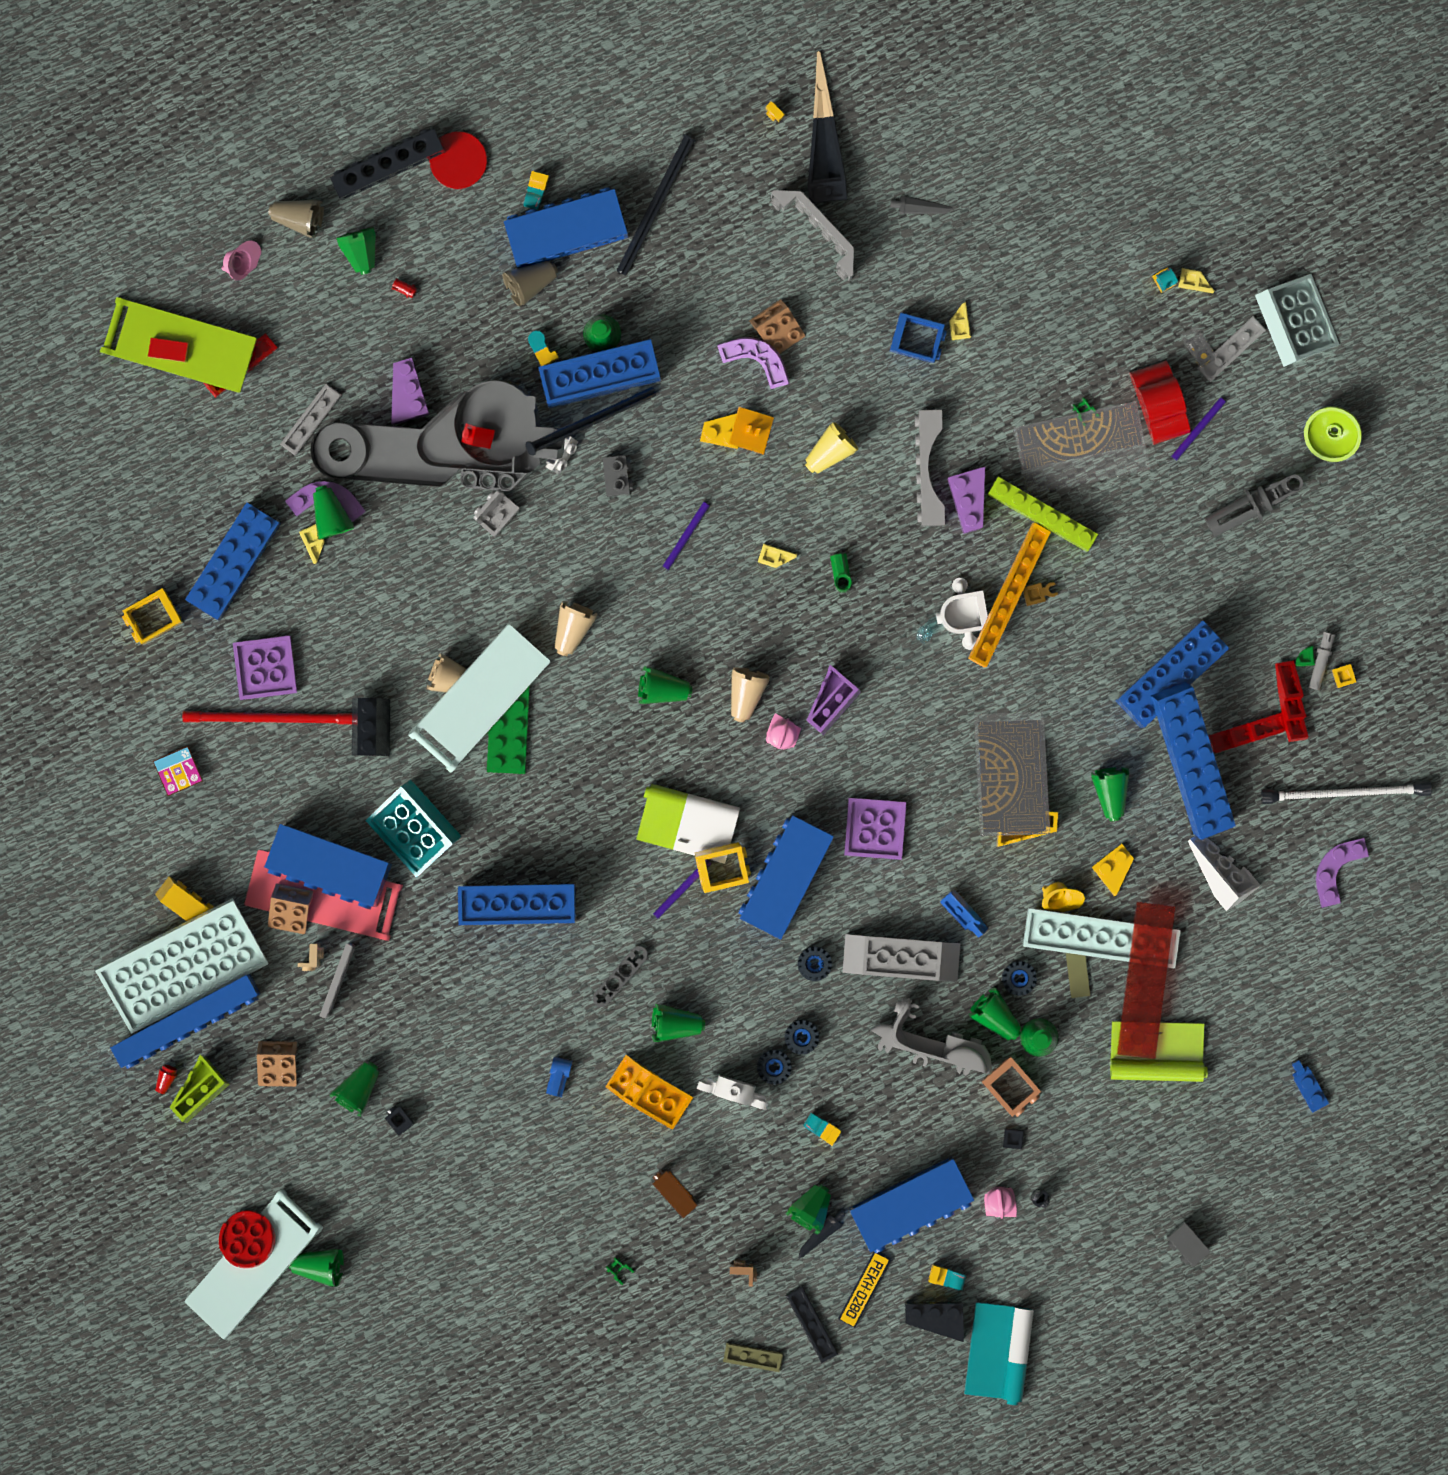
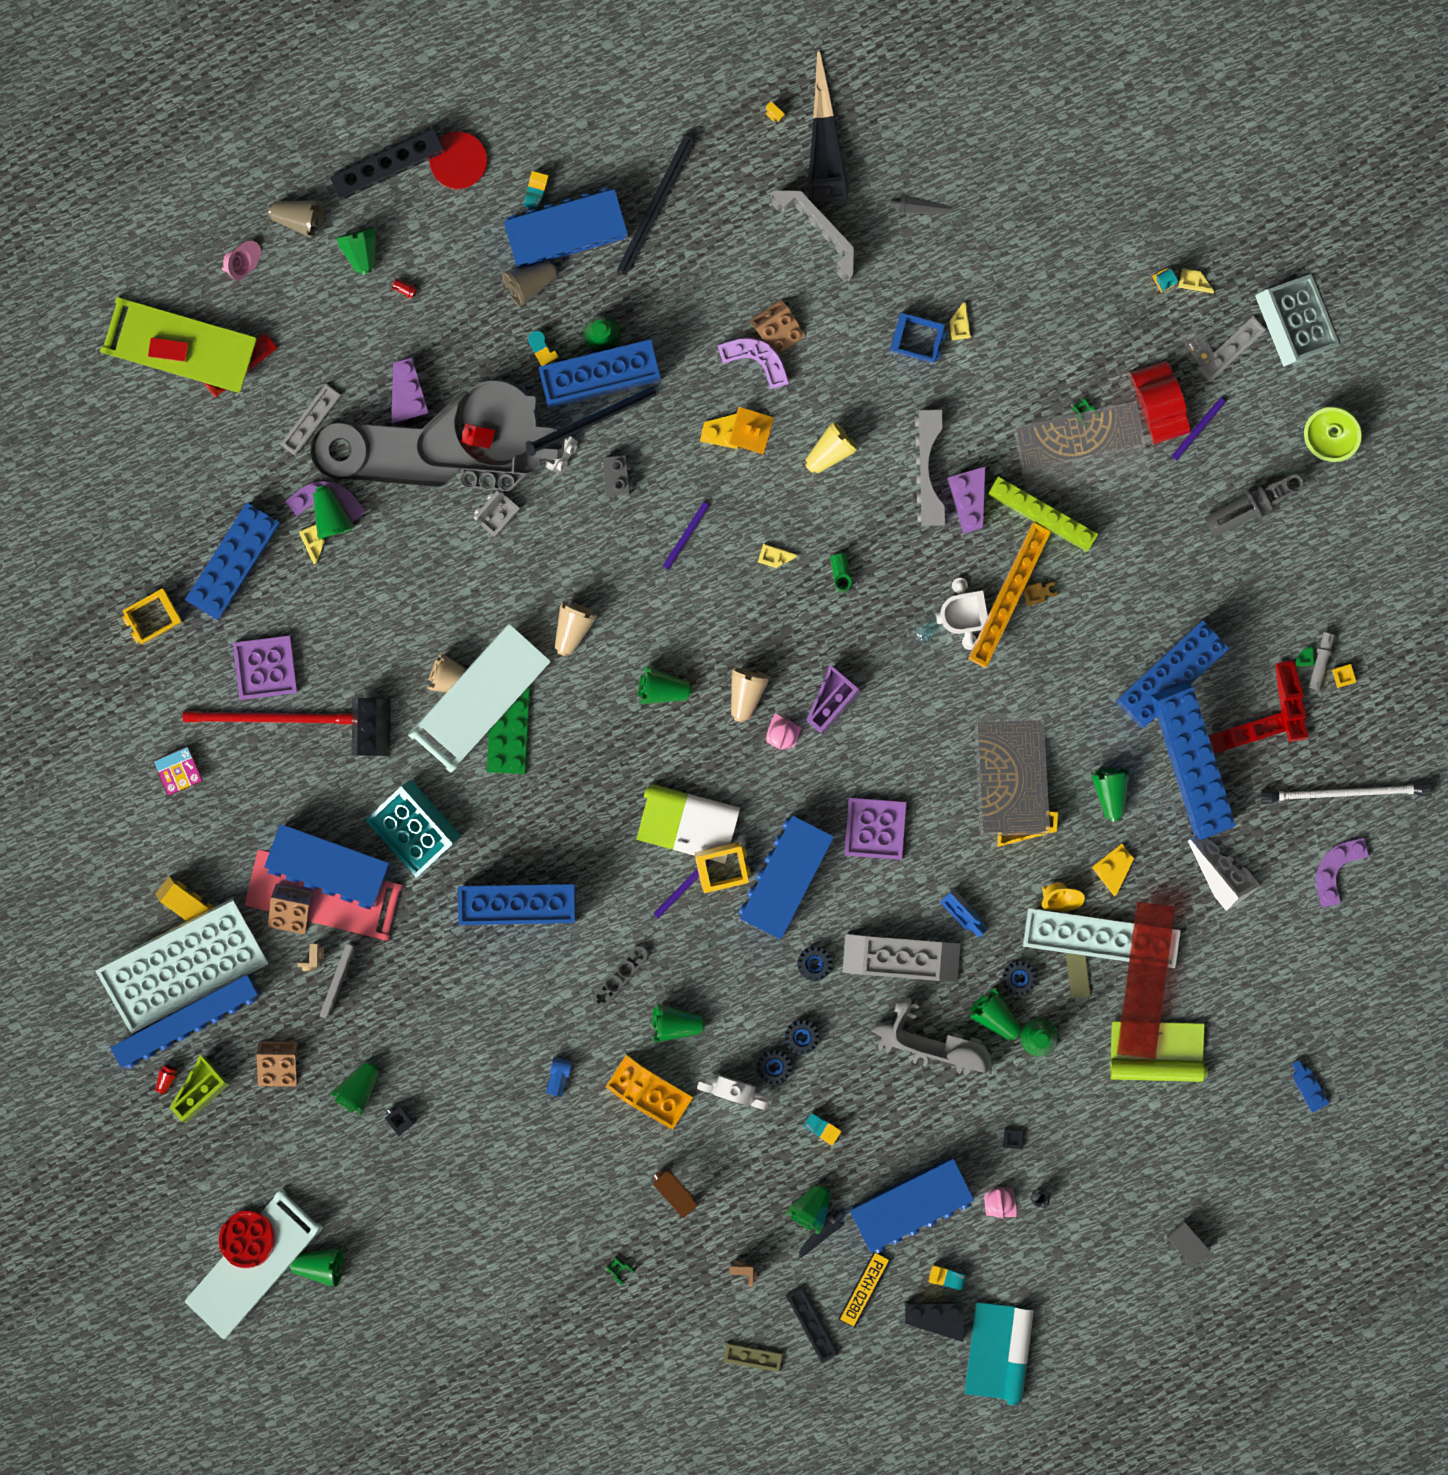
(997, 1072): nougat window -> none

